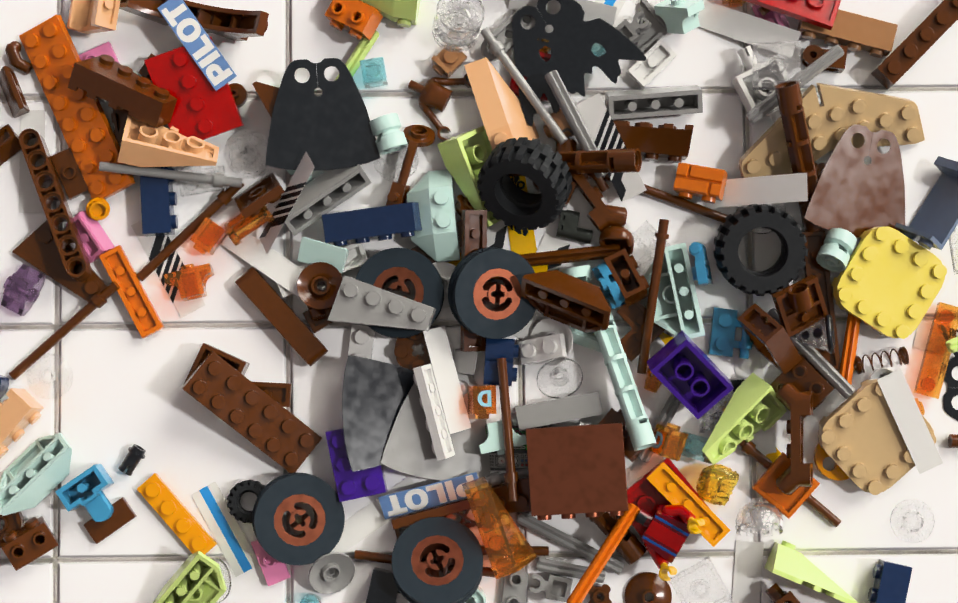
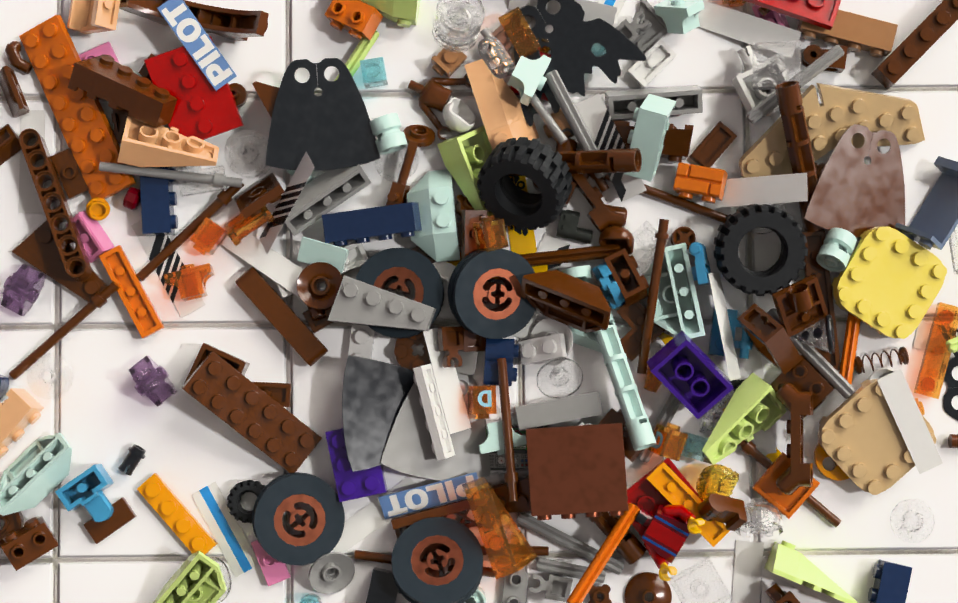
(132, 199): none -> dark red tile
(152, 381): none -> clear purple hinge
(451, 341): none -> reddish brown plate
(458, 116): none -> white hair
(490, 233): none -> clear orange brick
(496, 57): none -> clear beam
(519, 32): none -> clear orange plate
(529, 77): none -> light aqua brick
(649, 133): none -> light aqua wedge
(685, 234): none -> reddish brown wheel
(713, 145): none -> reddish brown tile
(724, 326): none -> white sticker
(724, 510): none -> reddish brown leg

